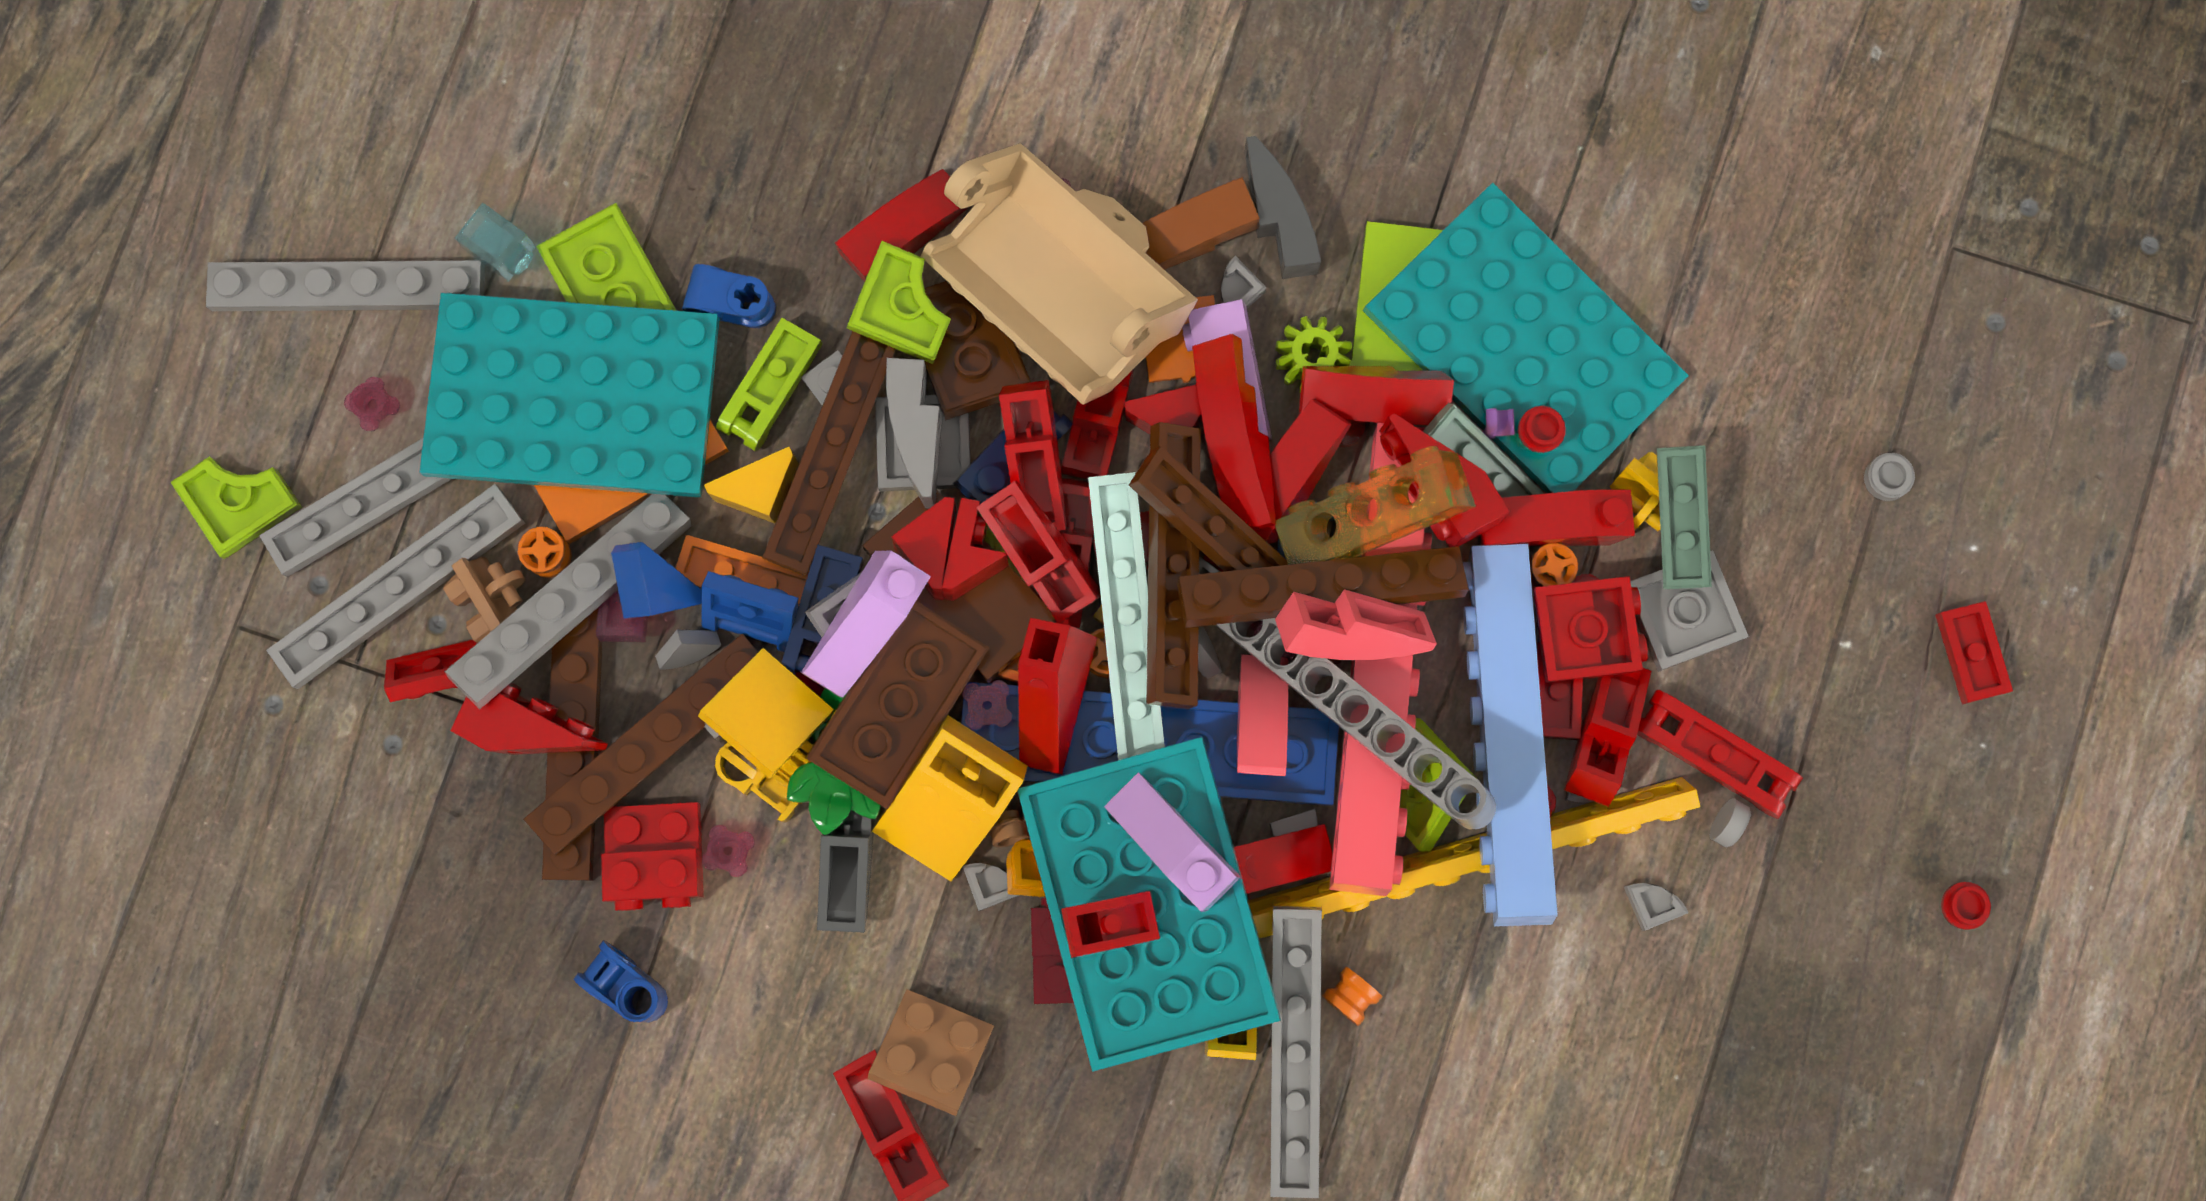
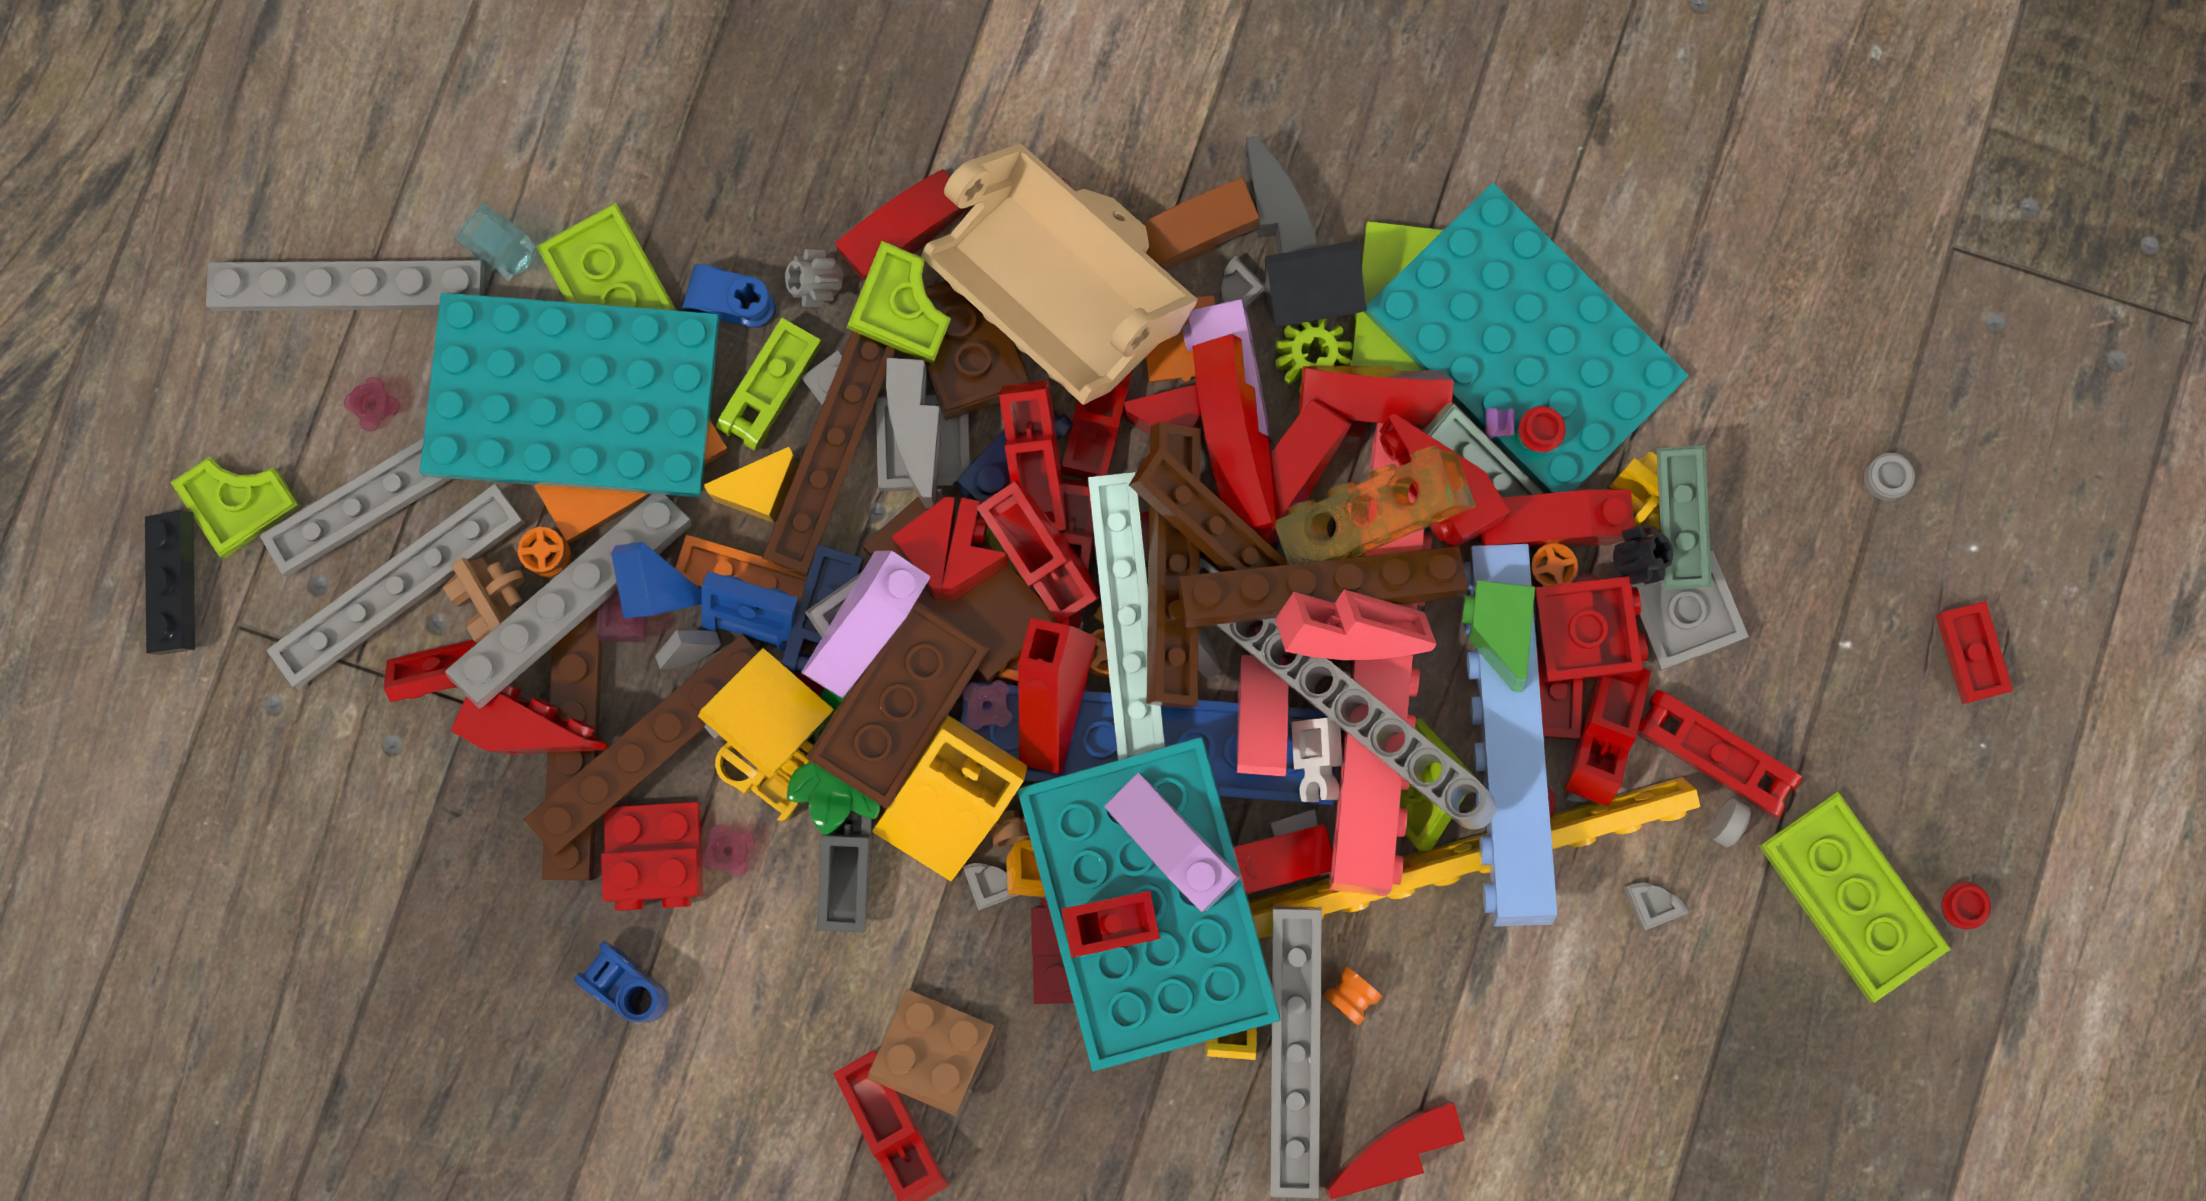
(169, 582): none -> black plate
(813, 278): none -> light grey gear
(1314, 284): none -> black slope
(1316, 752): none -> white plate
(1396, 1150): none -> red slope
(1501, 627): none -> bright green slope
(1643, 555): none -> black gear
(1854, 897): none -> lime tile

